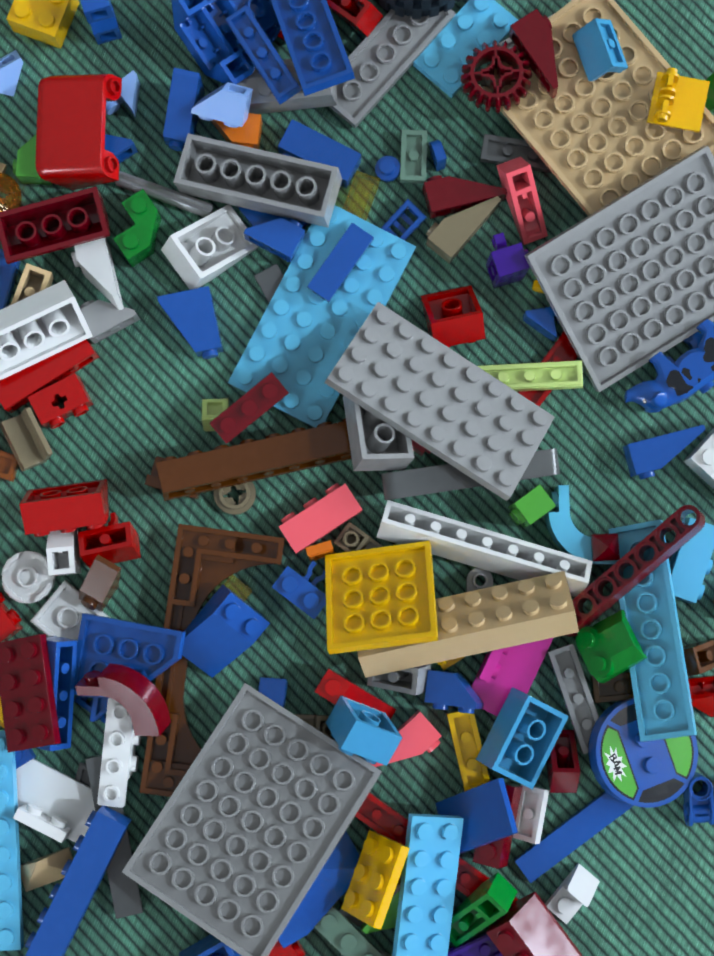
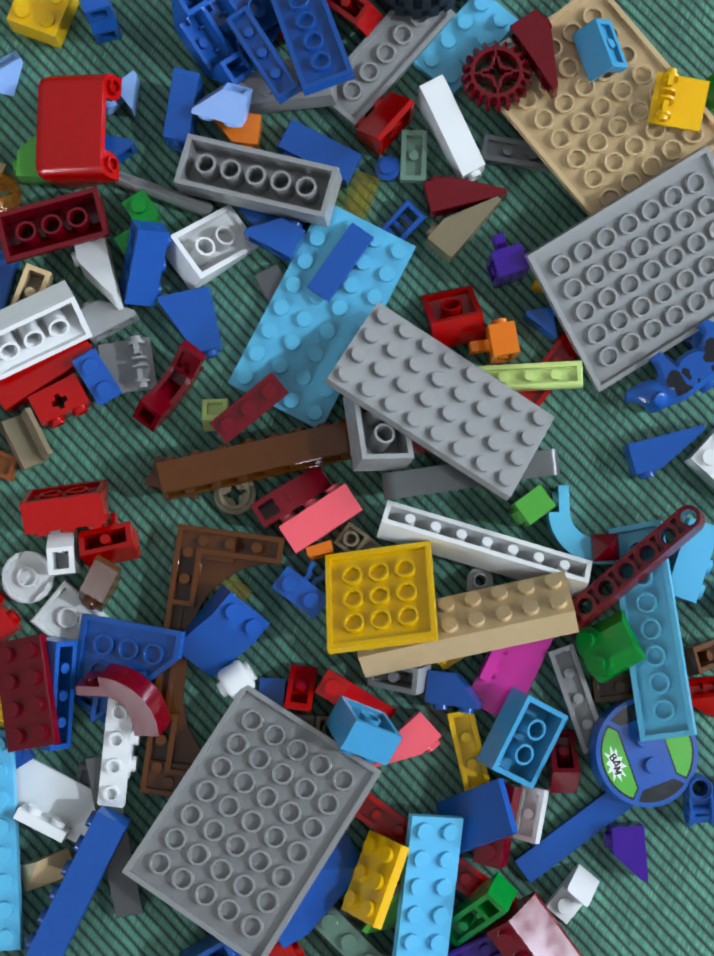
(96, 376): none -> blue plate
(130, 363): none -> light grey hinge
(144, 262): none -> blue brick
(172, 387): none -> dark red arch
(235, 677): none -> white head
(290, 496): none -> dark red slope
(300, 688): none -> red slope
(385, 122): none -> red slope
(438, 154): blue tile -> none
(450, 128): none -> white slope
(499, 343): none -> orange brick
(523, 199): coral slope -> none
(628, 845): none -> dark purple slope

